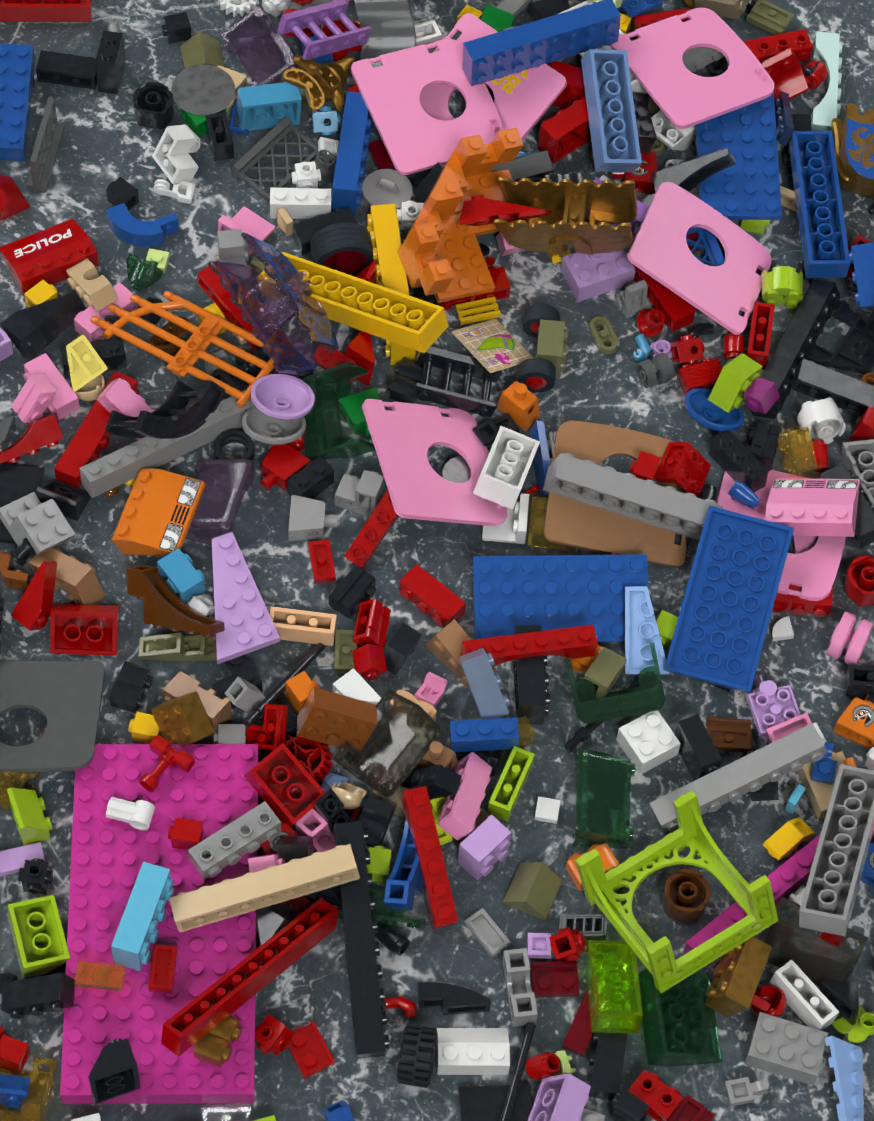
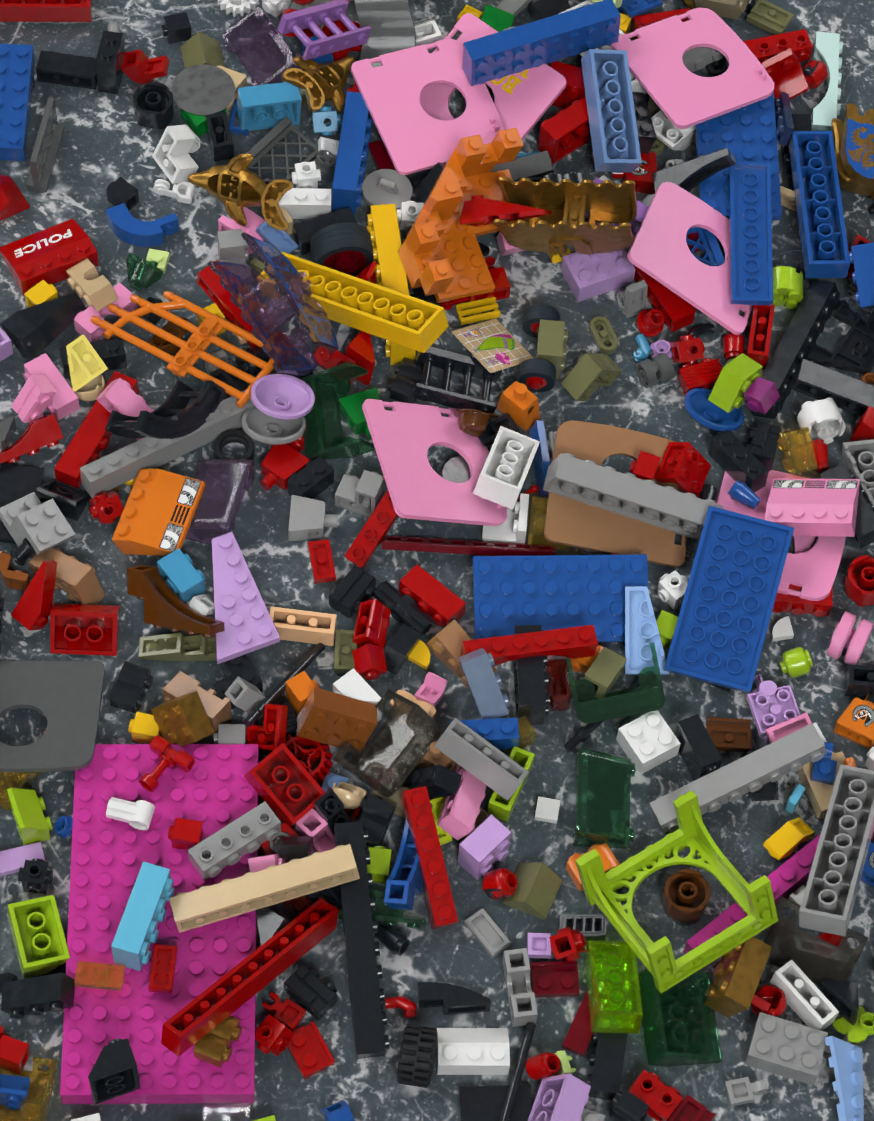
(63, 826): none -> blue plate
(106, 507): none -> red brick
(141, 69): none -> red brick
(244, 188): none -> pearl gold animal
(277, 238): none -> medium blue plate
(287, 1013): none -> red plate
(310, 991): none -> black brick
(403, 608): none -> black piece
(420, 655): none -> yellow tile
(465, 546): none -> dark red tile
(473, 421): none -> reddish brown piece
(480, 759): none -> light grey brick
(499, 883): none -> red head
(559, 685): none -> clear red brick
(589, 374): none -> olive brick
(672, 589): none -> white brick
(750, 233): none -> blue plate
(796, 662): none -> lime head

